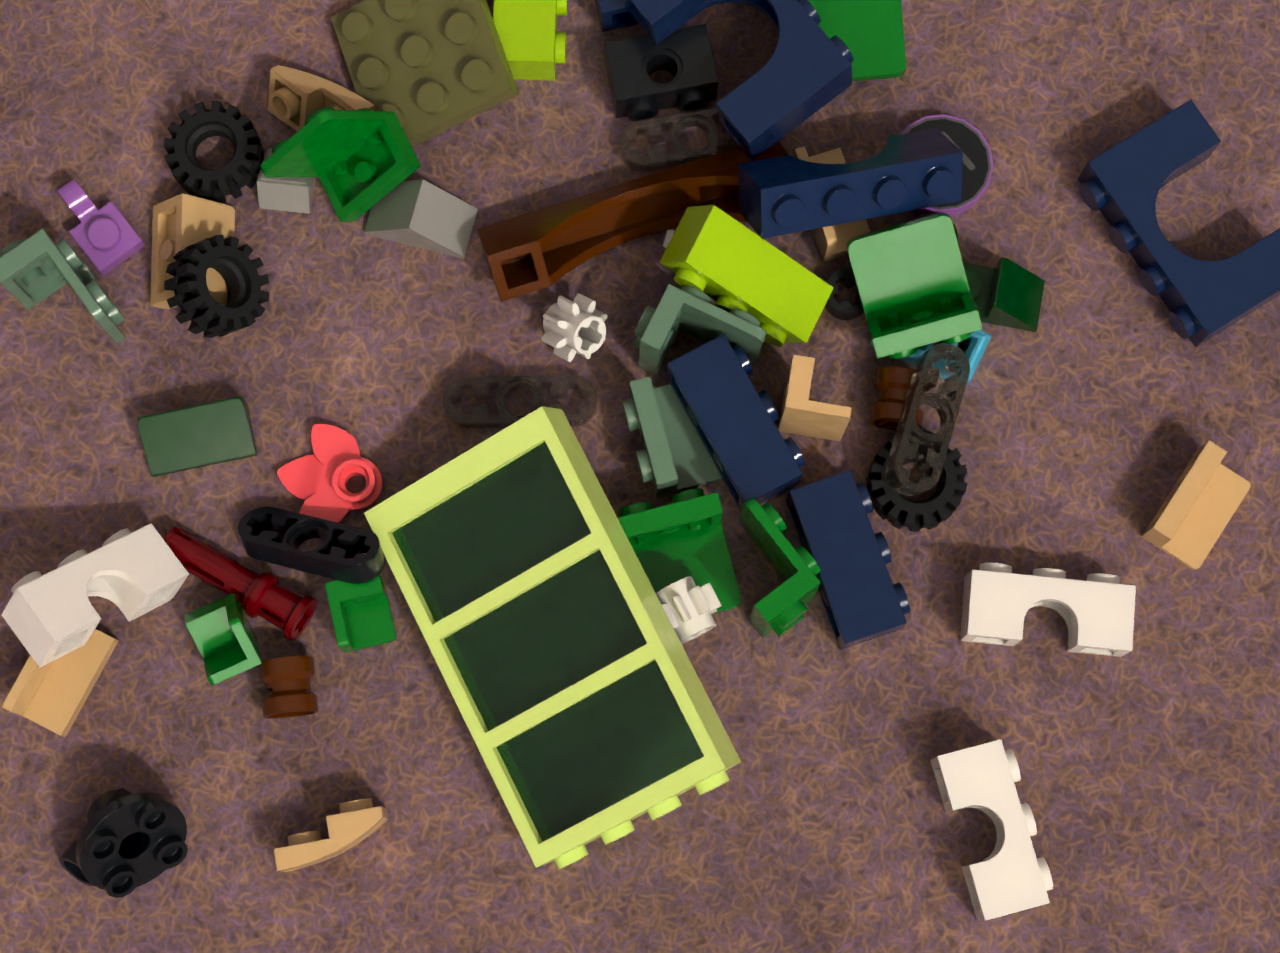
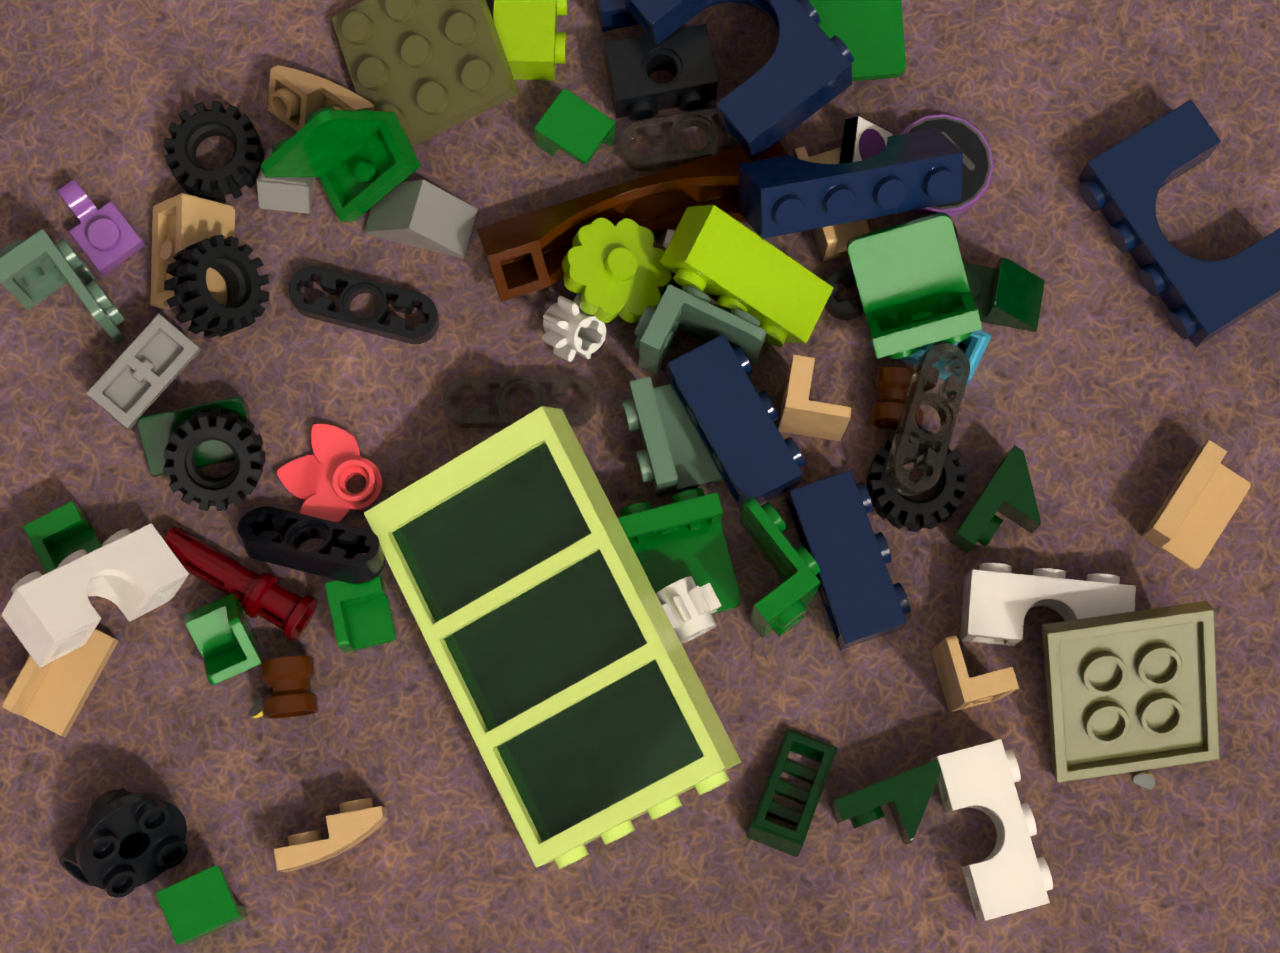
(61, 534): none -> green panel
(143, 371): none -> light grey hinge
(199, 905): none -> green panel
(207, 490): none -> black tyre
(256, 711): none -> light grey piece
(323, 307): none -> black beam
(574, 128): none -> green panel
(615, 270): none -> lime plant
(777, 835): none -> dark green slope
(862, 140): none -> tile
(904, 793): none -> dark green slope
(968, 692): none -> tan panel
(1006, 492): none -> dark green slope
(1131, 691): none -> plate
(1144, 779): none -> light grey piece

